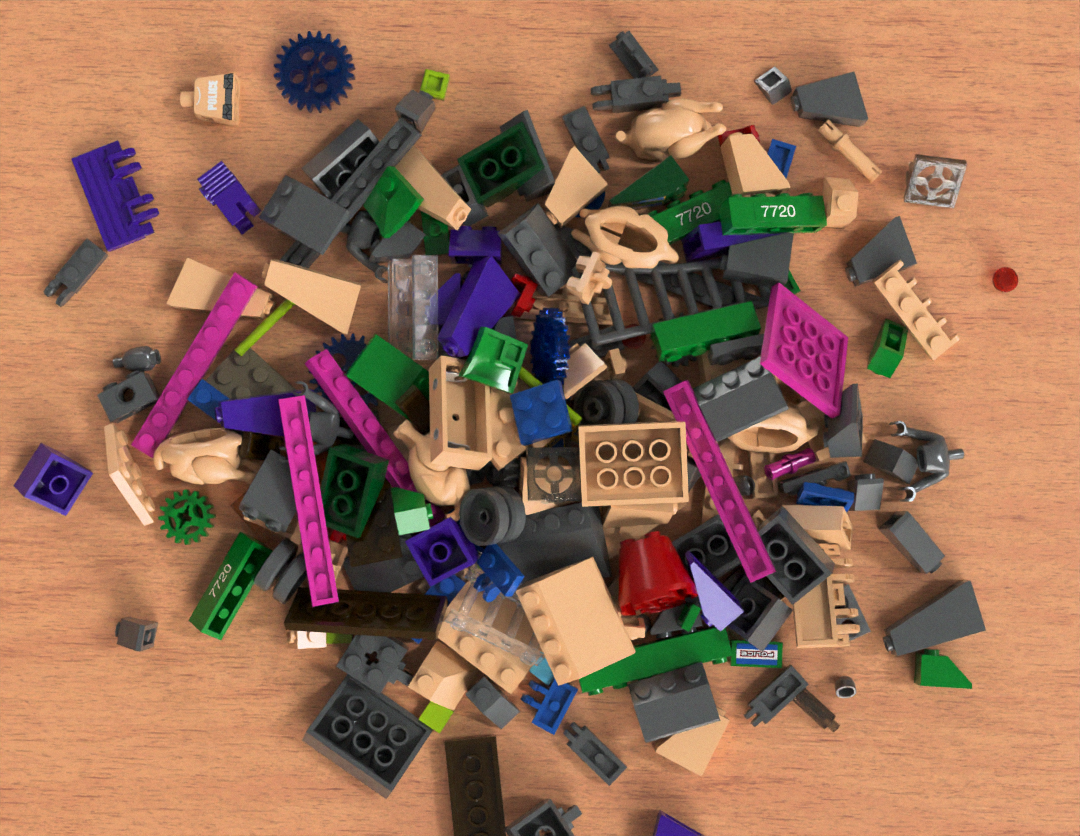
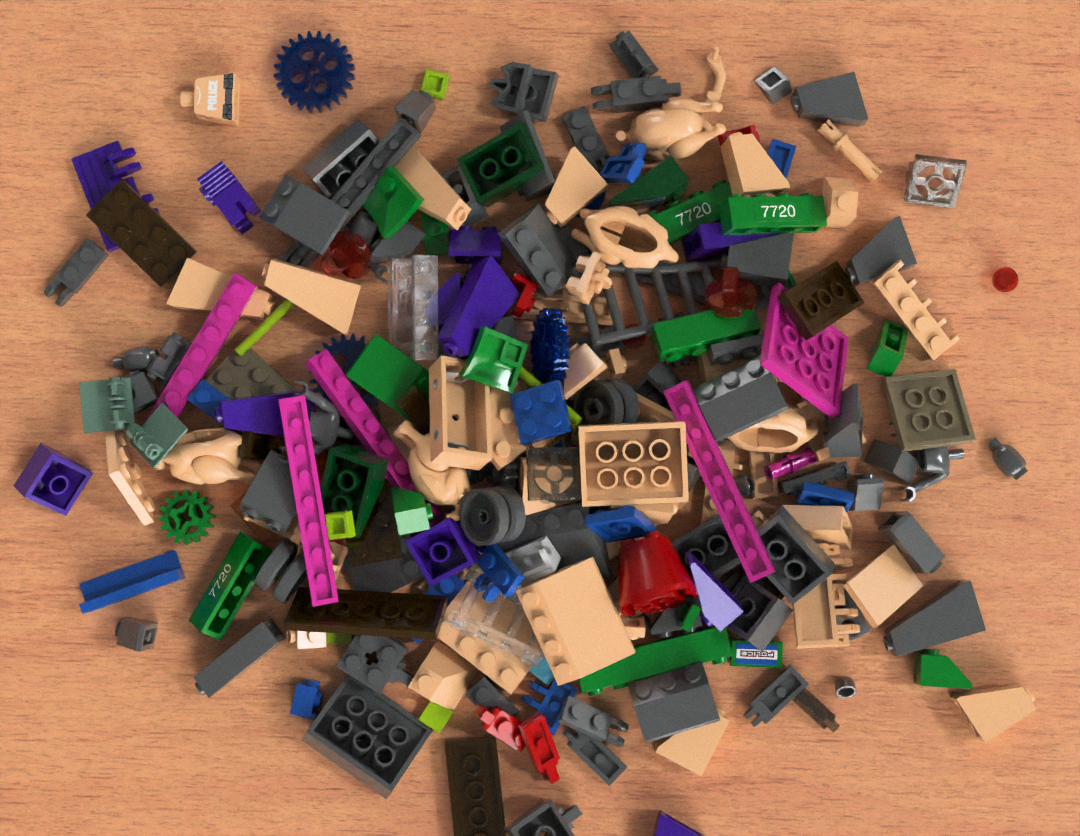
(106, 404): none -> sand green hinge
(131, 581): none -> blue panel
(141, 232): none -> dark brown plate
(156, 435): none -> sand green hinge
(163, 368): none -> dark grey hinge
(239, 657): none -> dark grey slope
(307, 699): none -> blue brick
(340, 525): none -> lime tile
(349, 255): none -> clear red tile
(501, 725): none -> hinge
(525, 90): none -> dark grey plate
(535, 559): none -> white hinge
(540, 746): none -> red hinge
(591, 721): none -> dark grey hinge
(619, 524): none -> blue plate
(625, 166): none -> blue hinge
(715, 63): none -> light nougat piece
(730, 294): none -> clear red tile
(820, 300): none -> dark brown plate
(883, 585): none -> light nougat tile
(928, 410): none -> dark tan plate
(994, 709): none -> light nougat slope
(1008, 459): none -> dark grey plant

